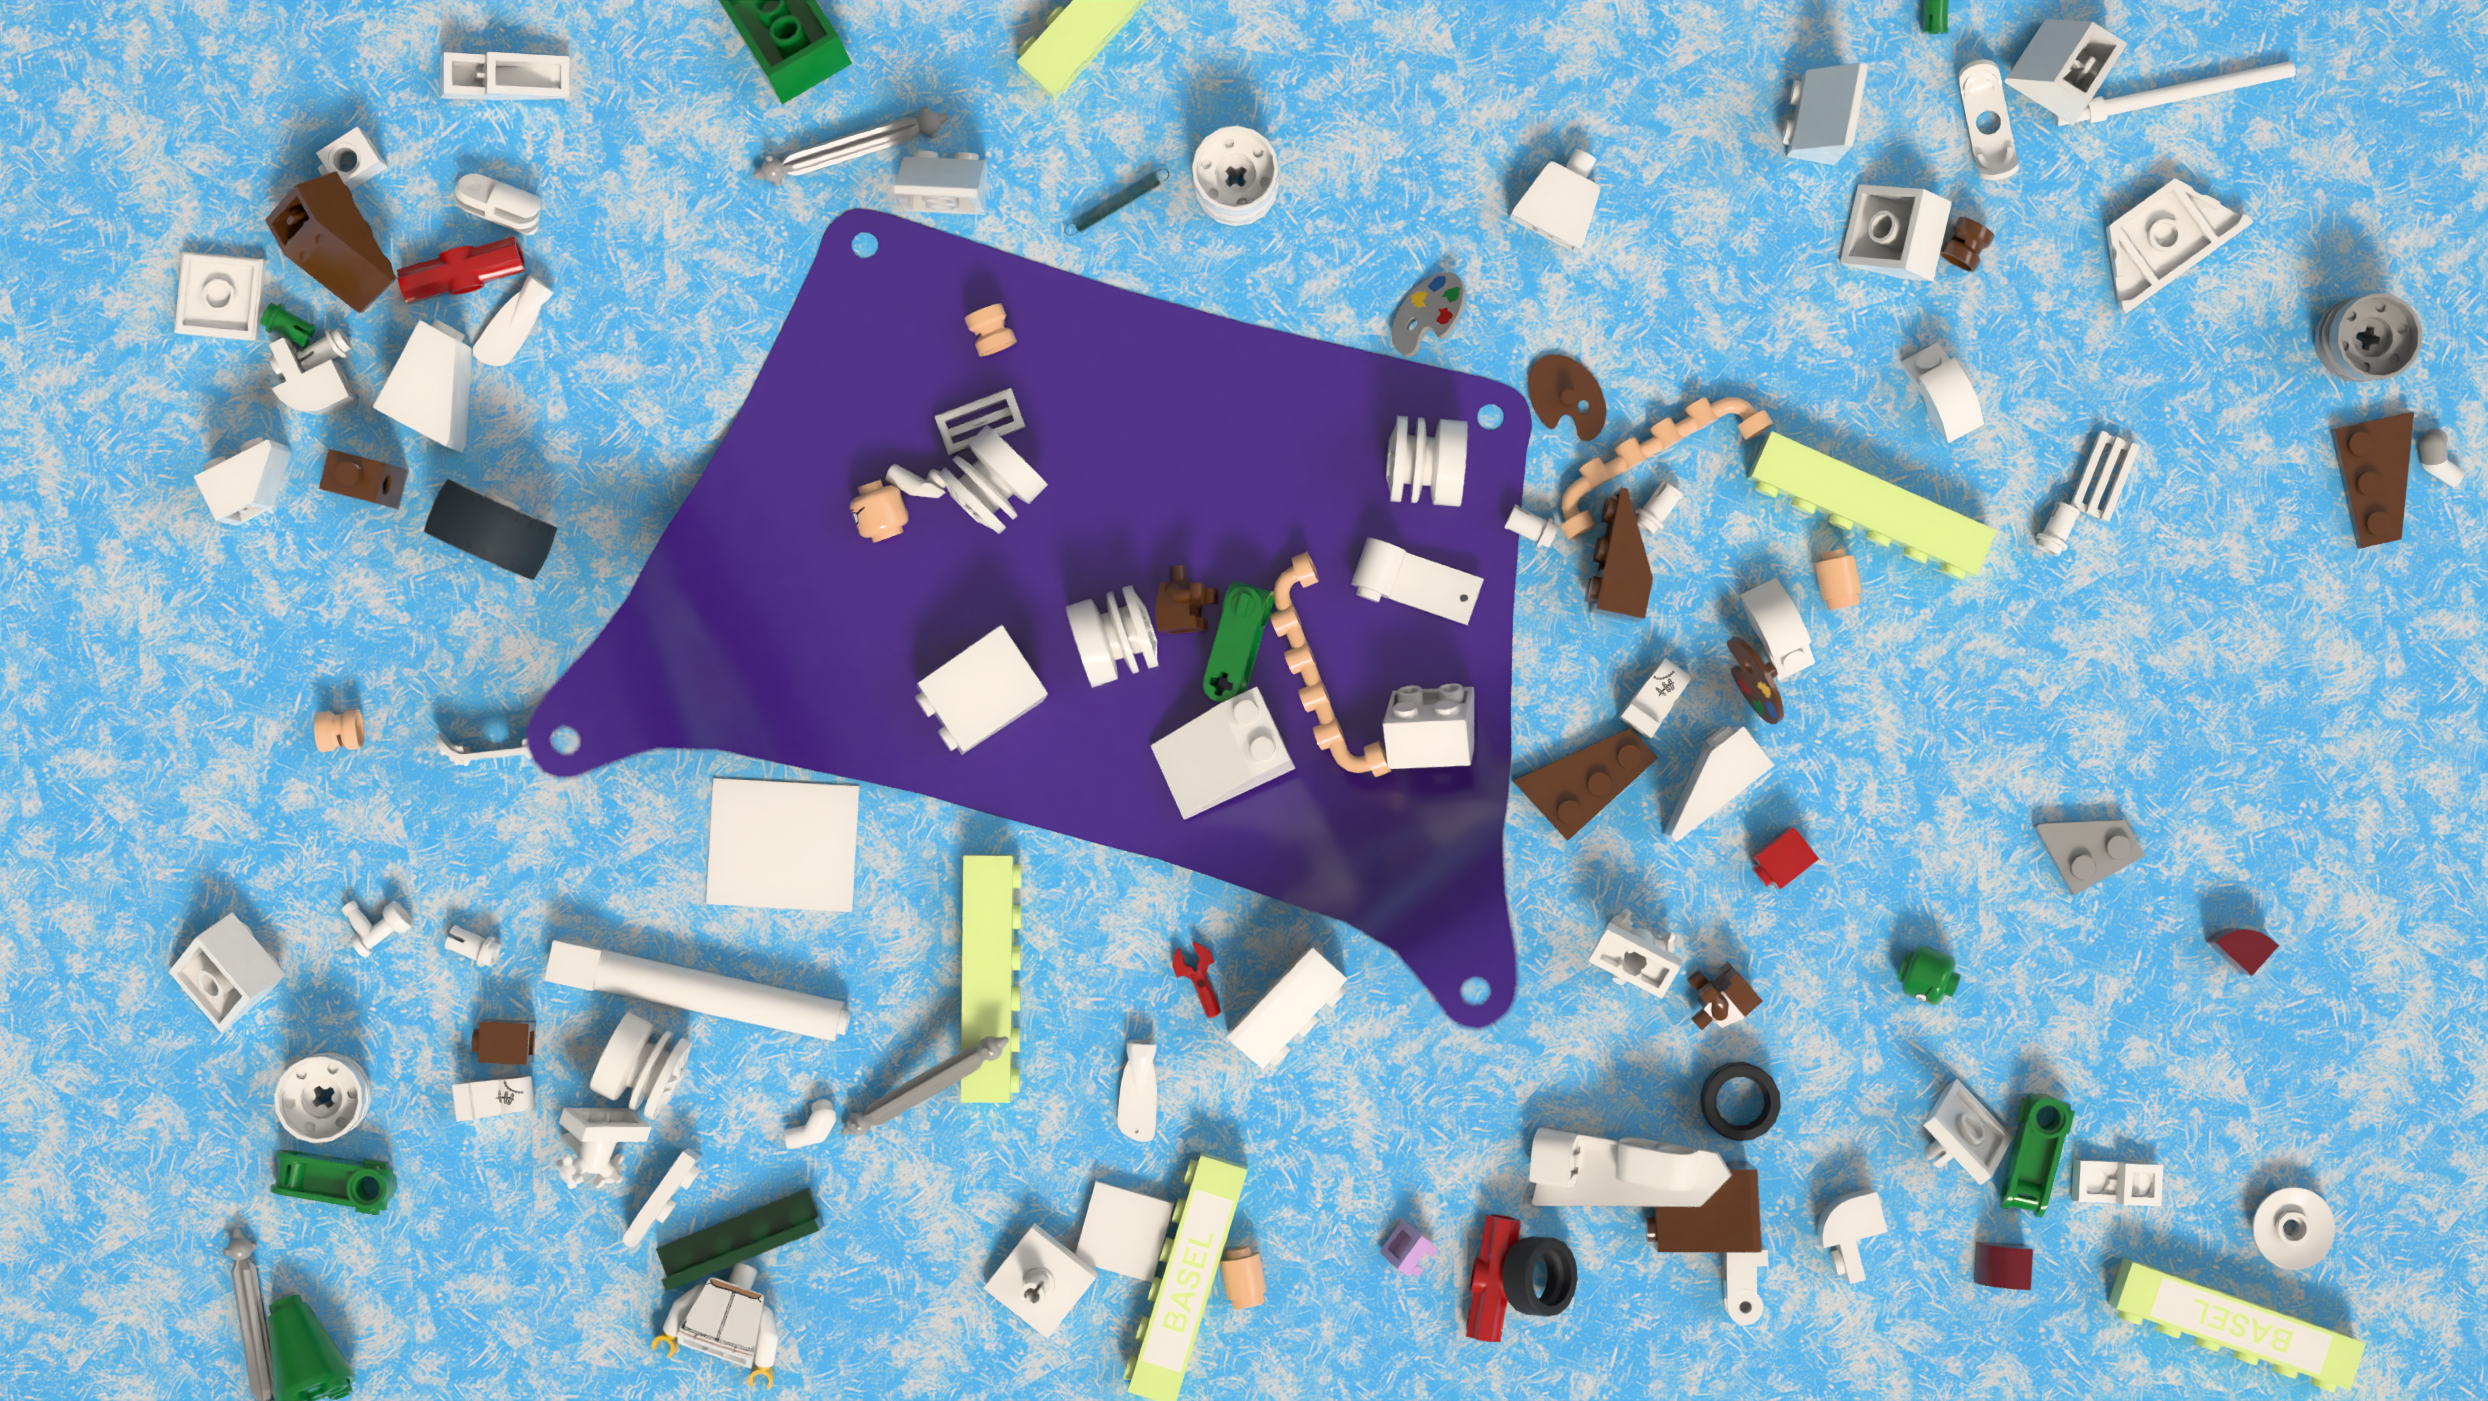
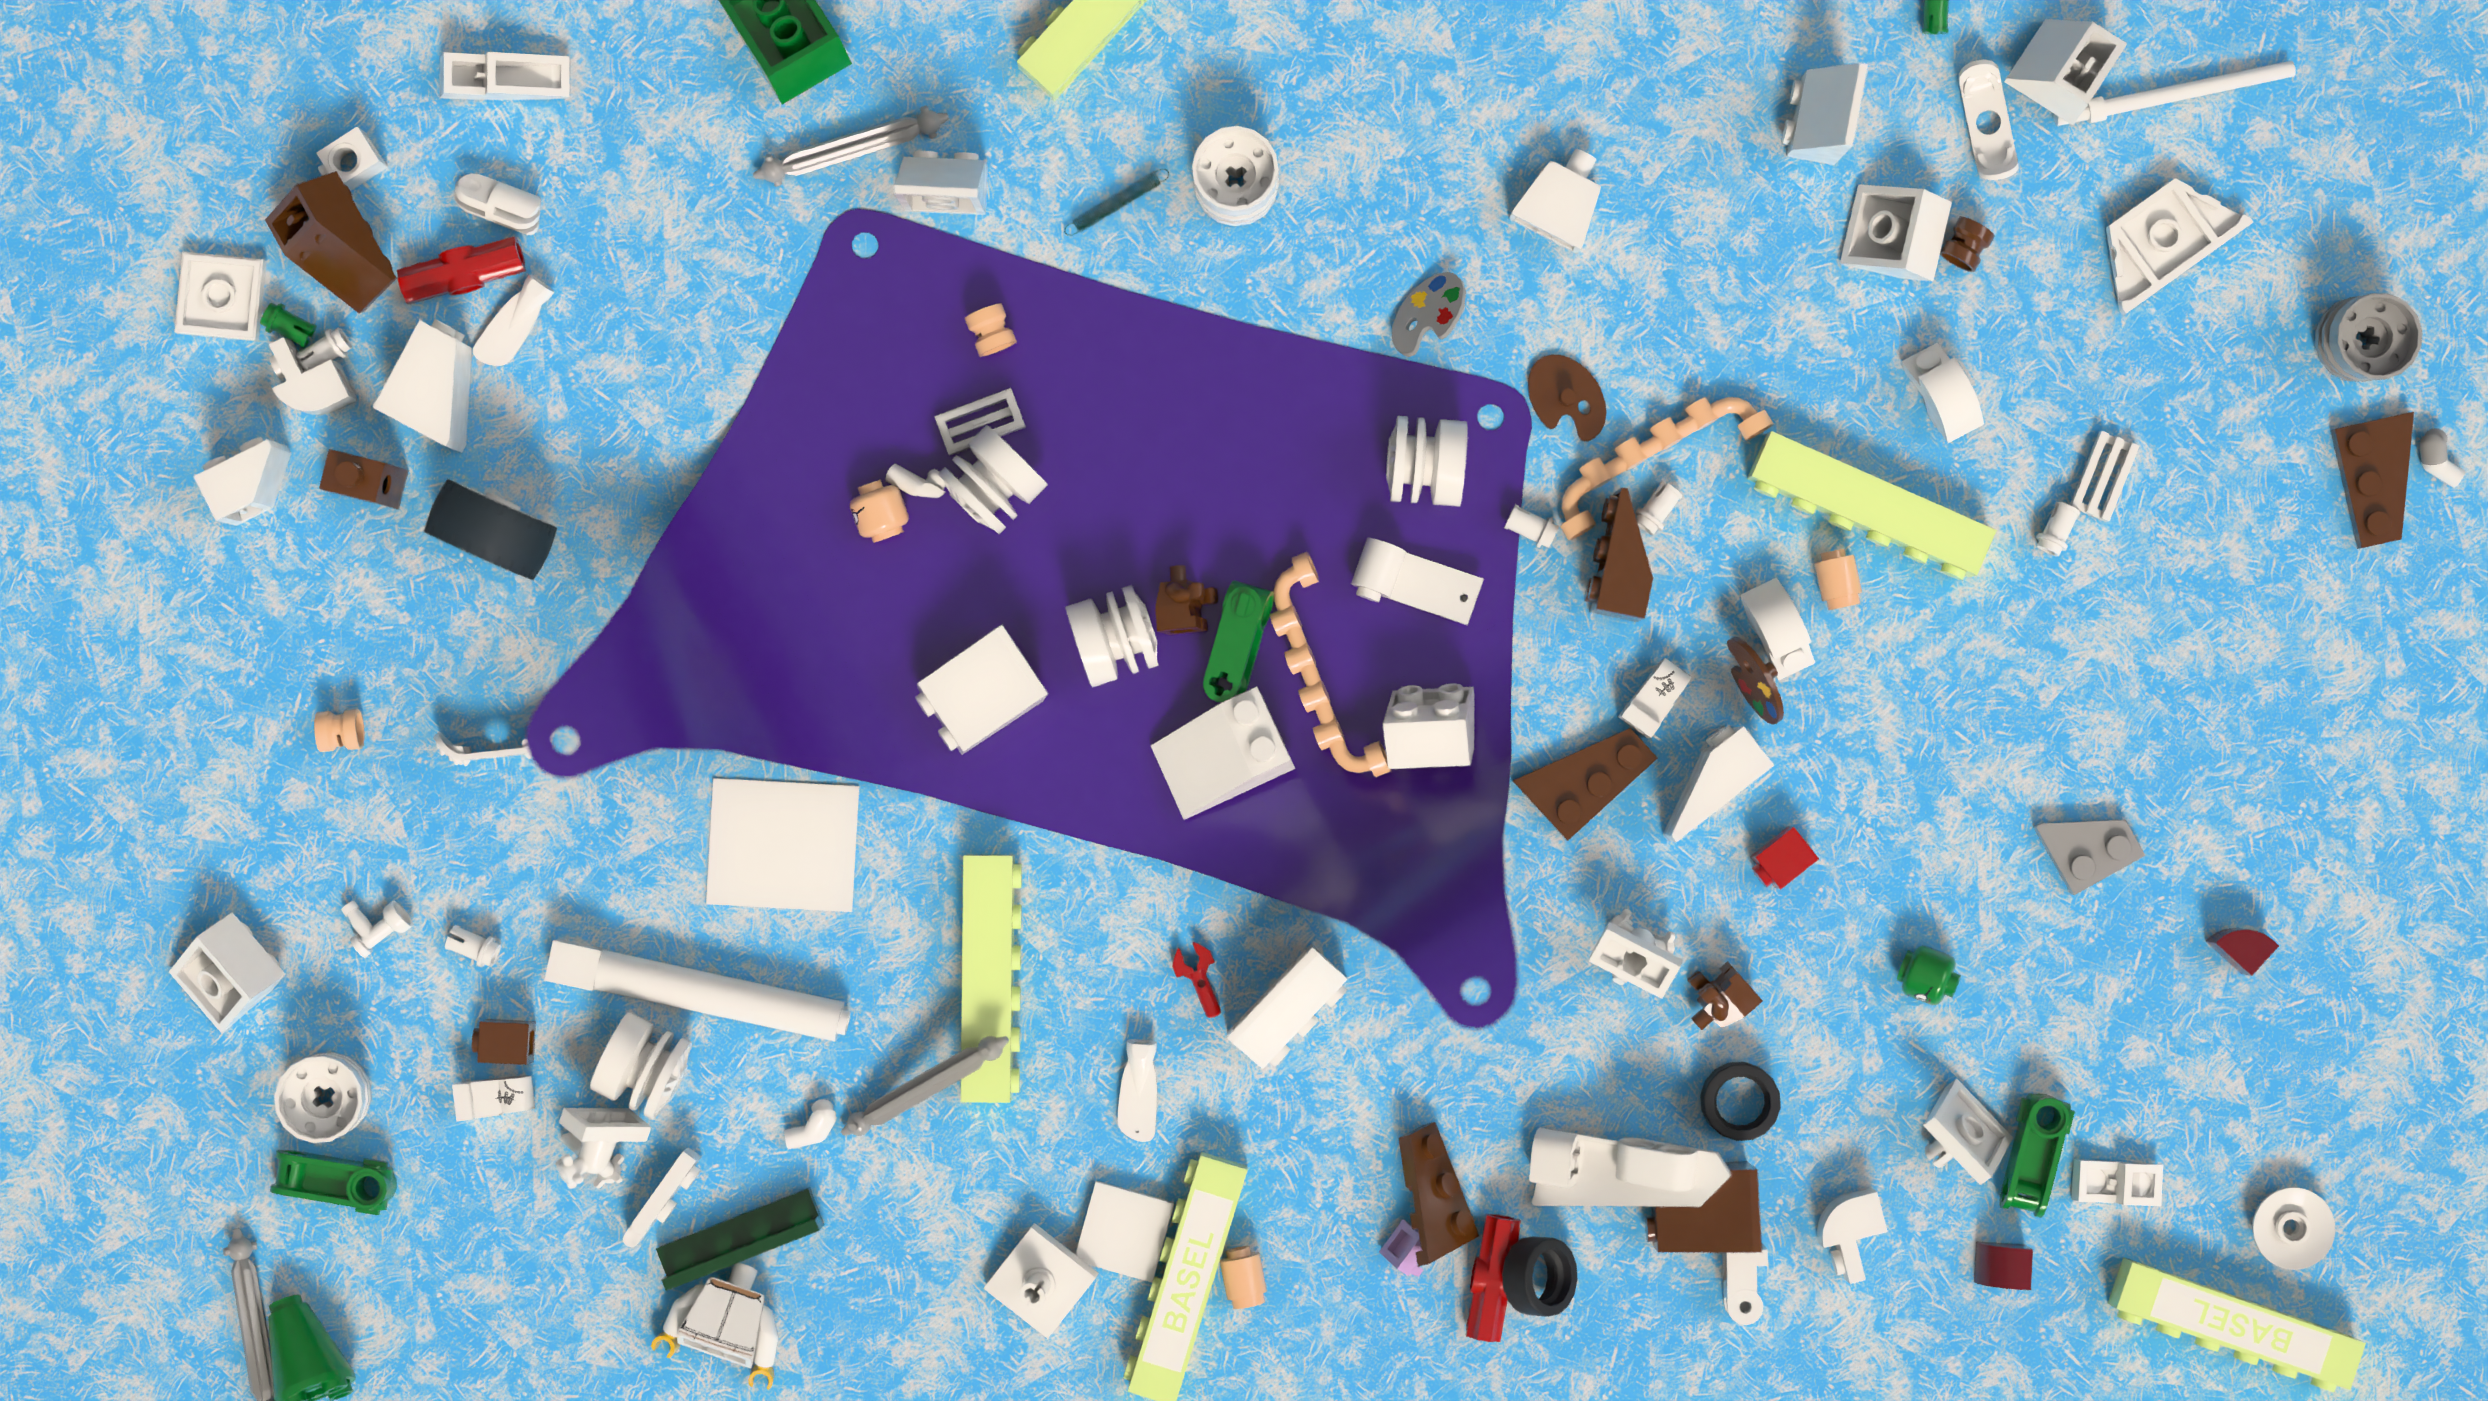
(1439, 1202): none -> reddish brown wing

